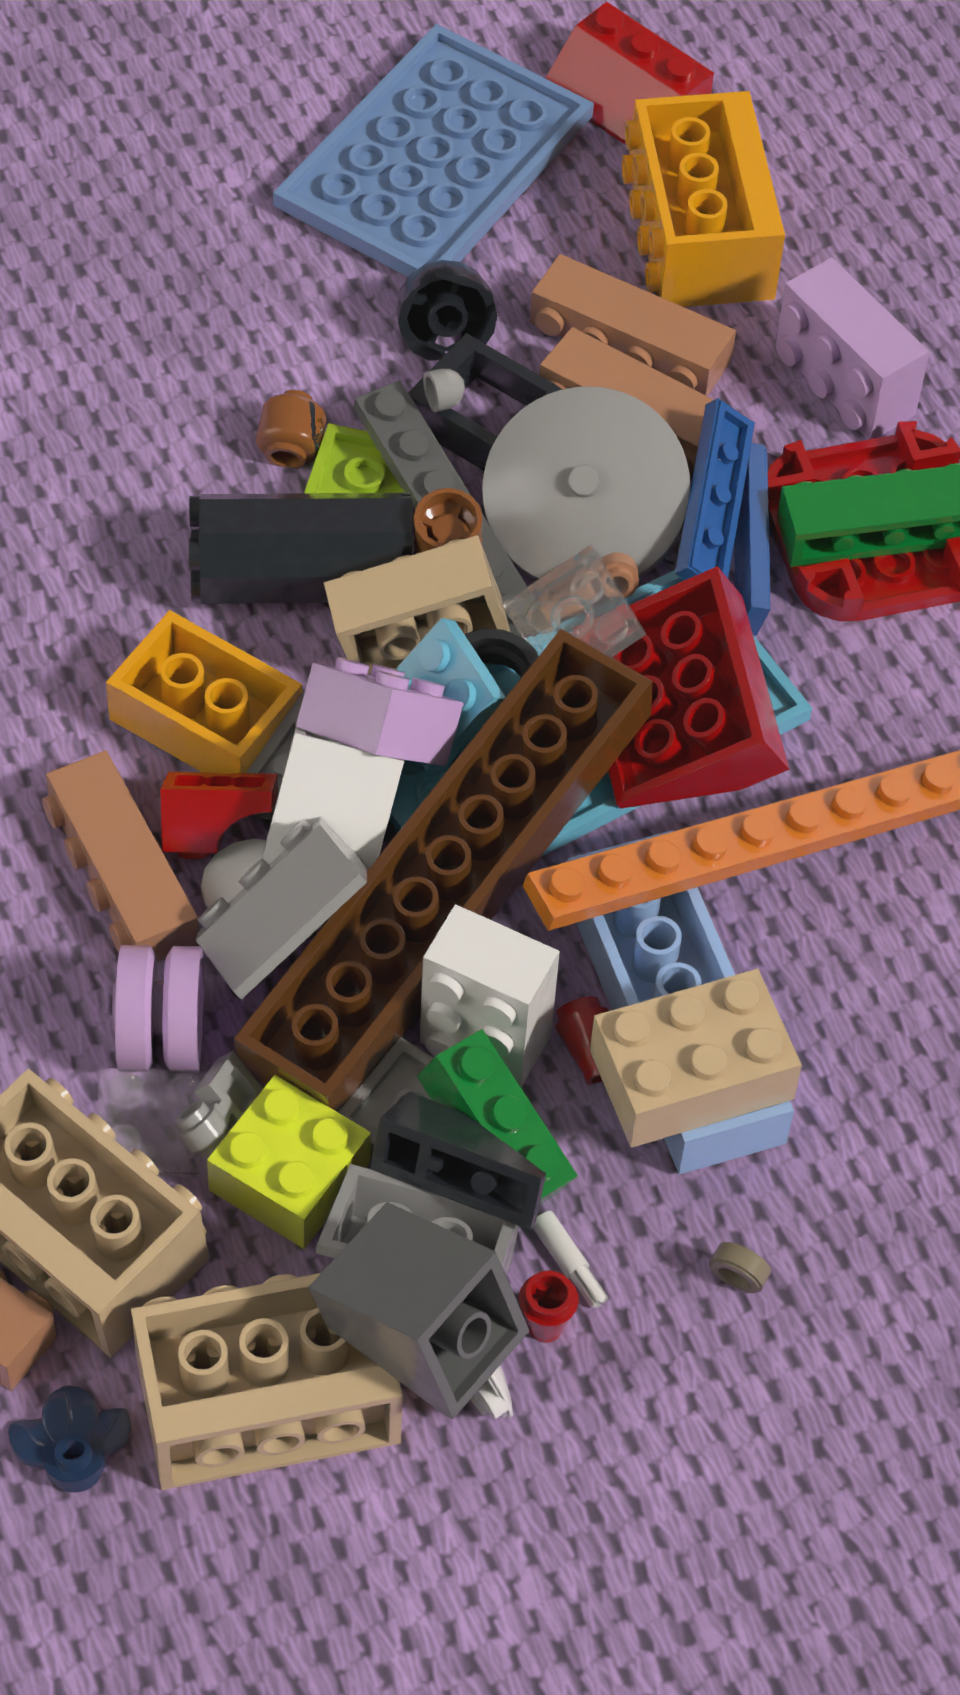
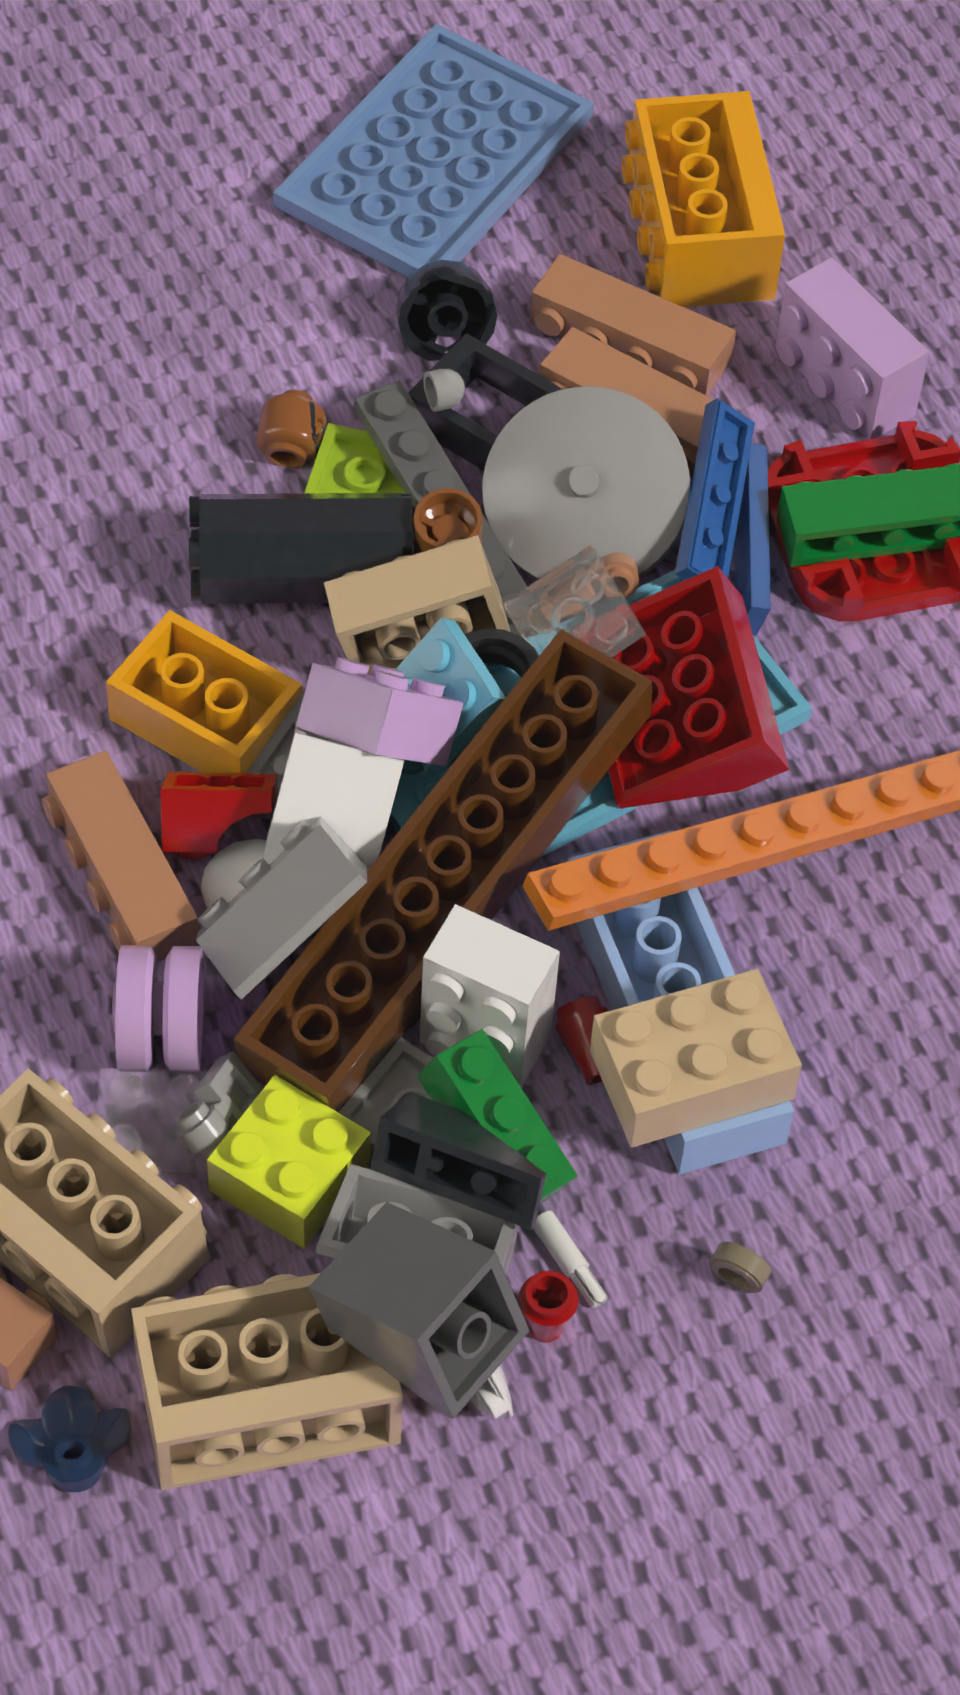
(620, 60): red slope -> none

